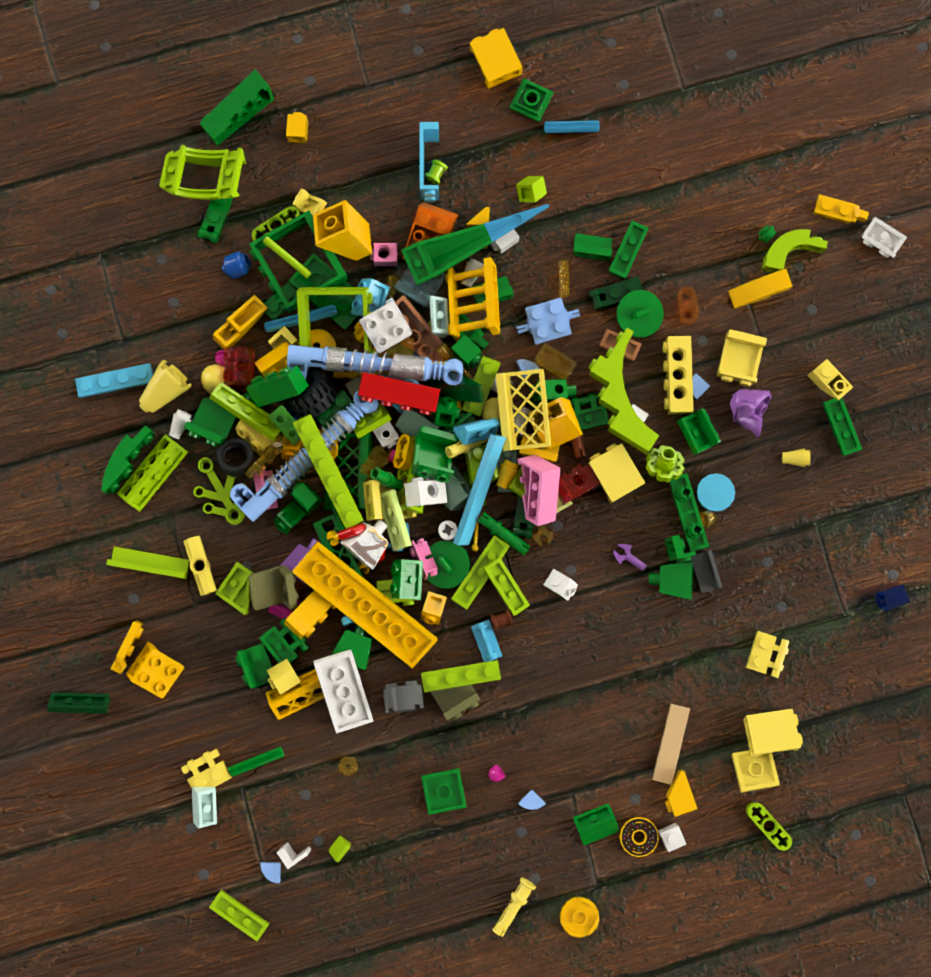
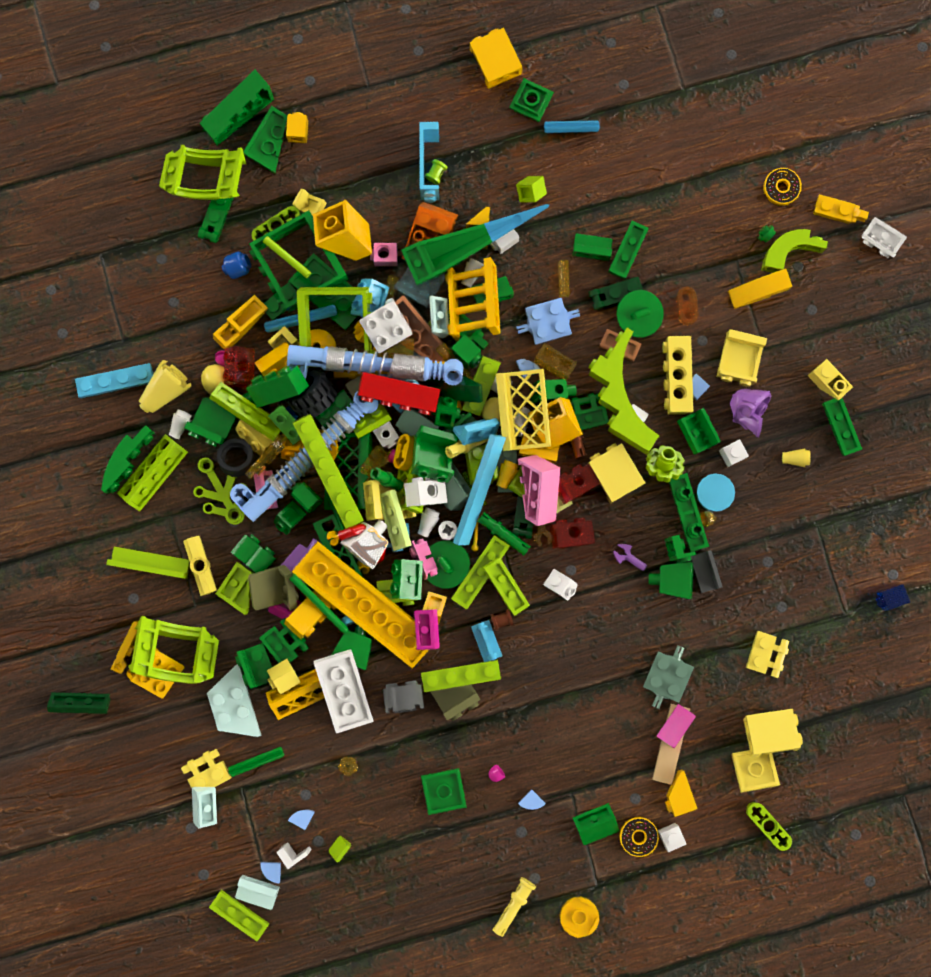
(146, 644): none -> lime wedge
(233, 705): none -> light aqua wing
(253, 554): none -> green brick
(257, 892): none -> light aqua panel
(267, 140): none -> green wing
(302, 818): none -> light blue tile
(318, 603): none -> green bar
(426, 629): none -> dark pink slope
(428, 521): none -> white cone
(583, 533): none -> clear red brick
(668, 677): none -> sand green plate
(676, 726): none -> dark pink slope
(733, 453): none -> white brick
(785, 176): none -> tile

